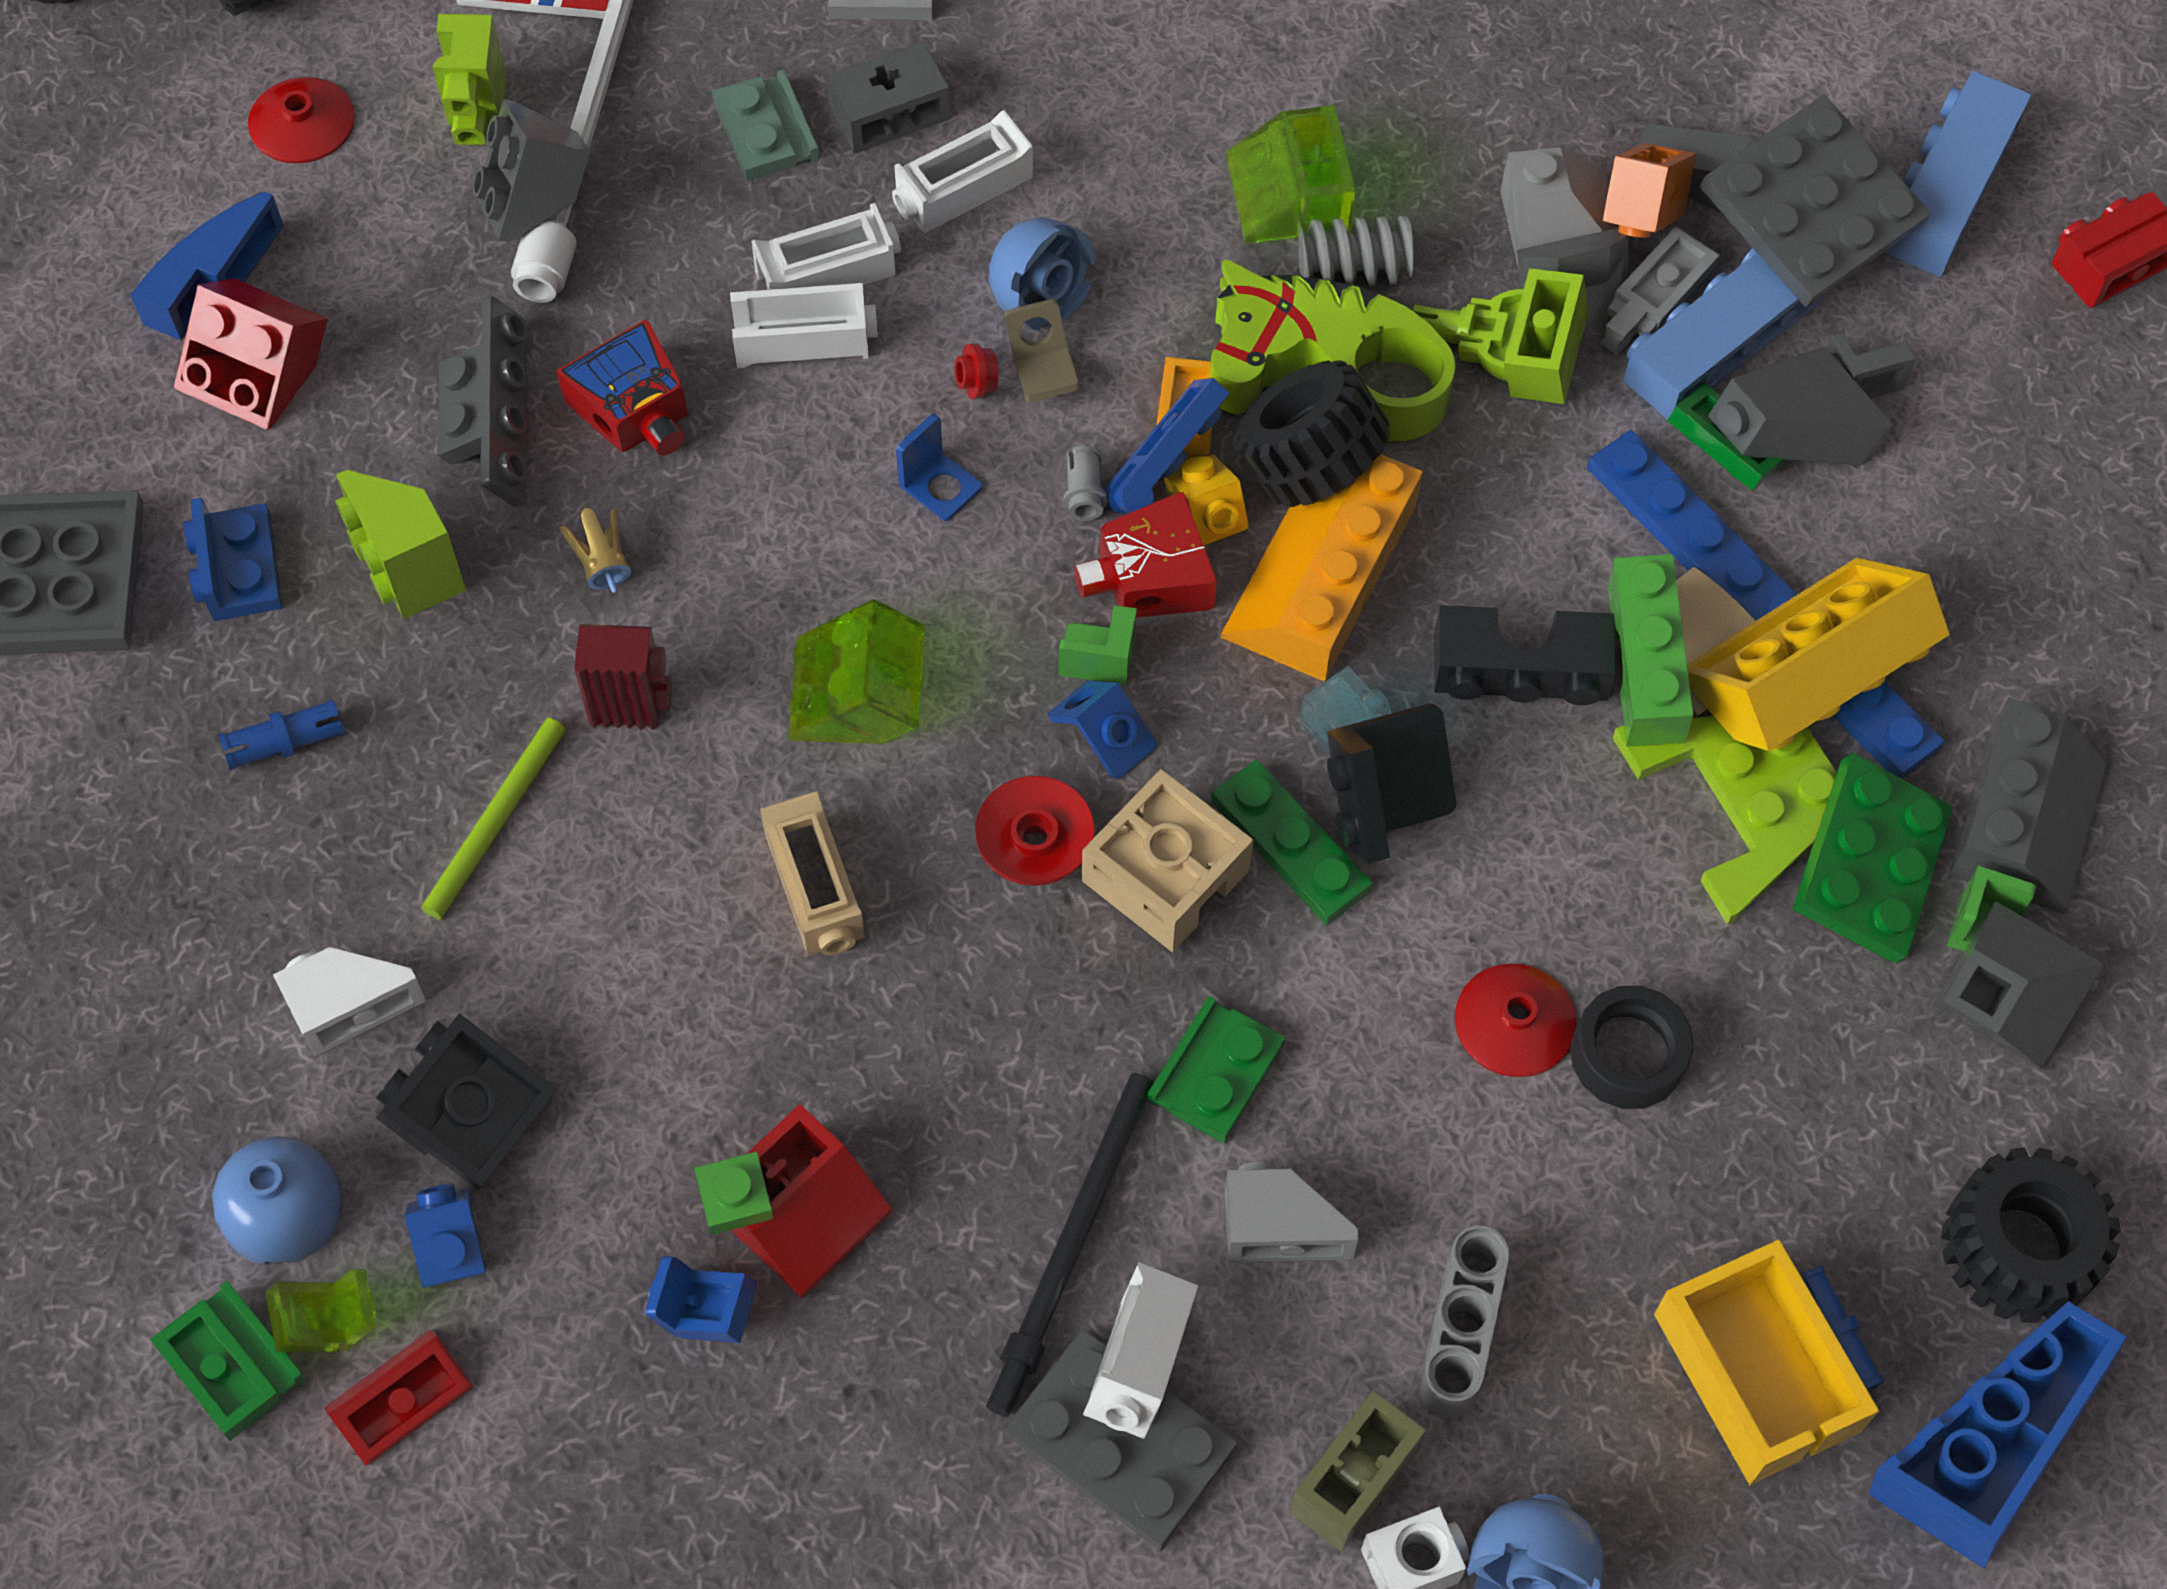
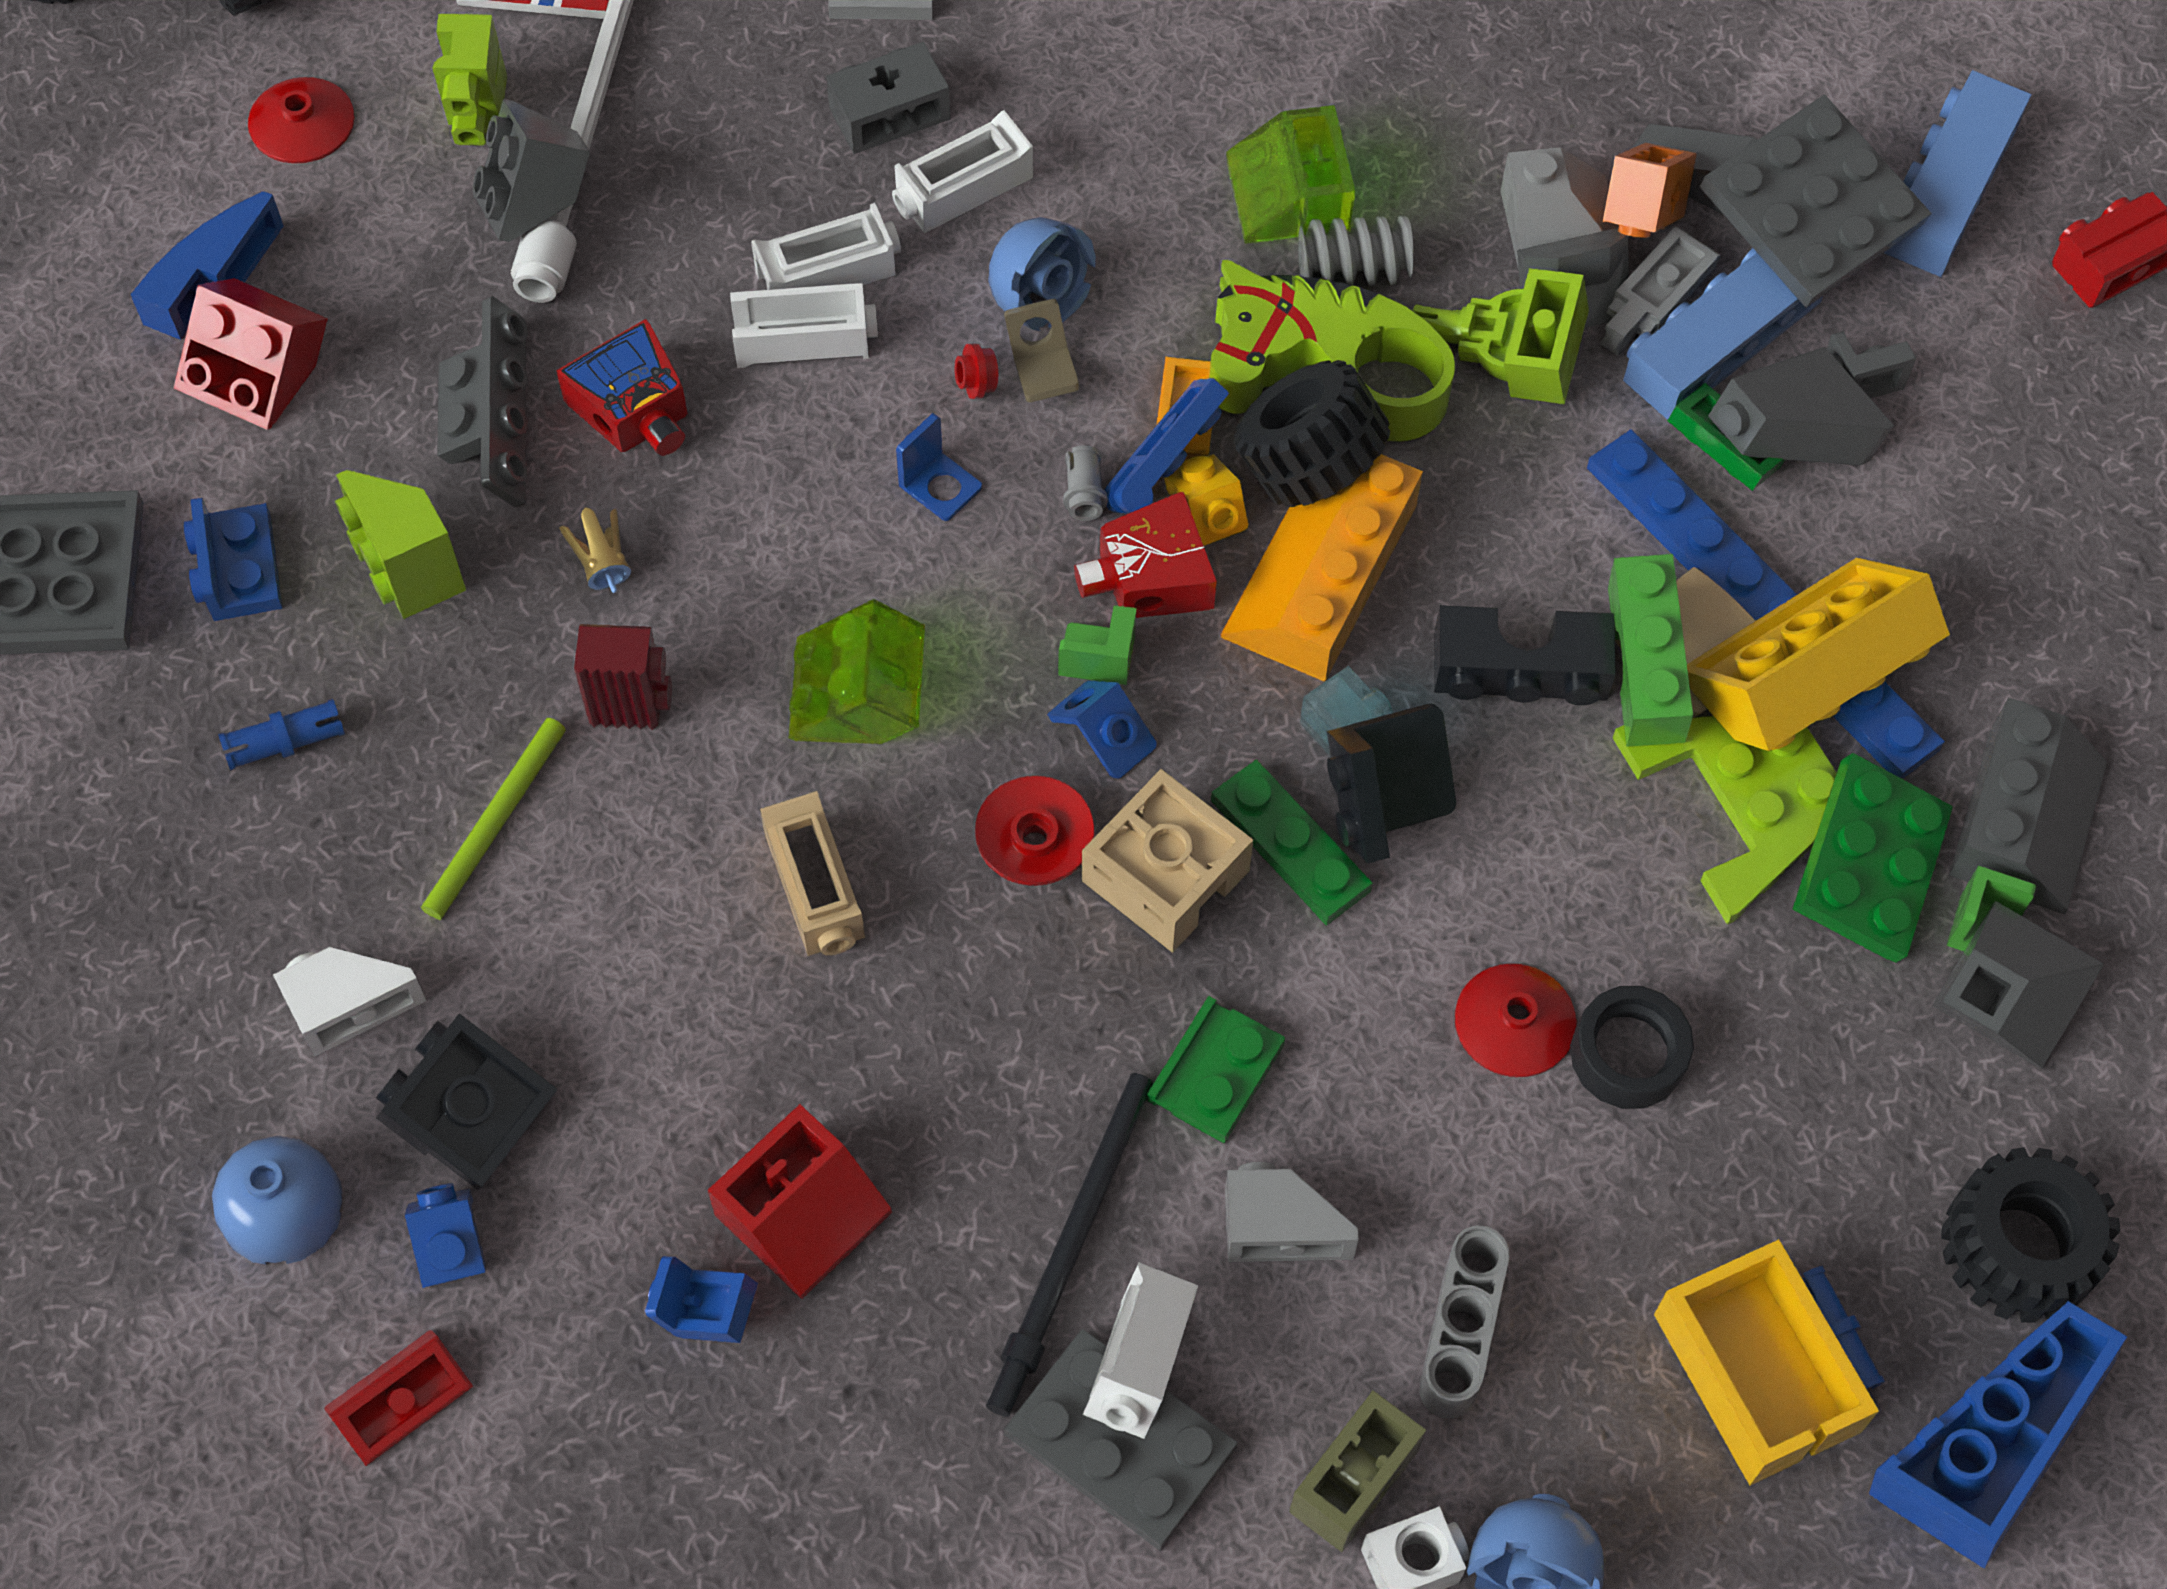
(227, 1360): green plate -> none
(321, 1313): clear neon green bracket -> none
(733, 1193): bright green plate -> none
(765, 125): sand green plate -> none

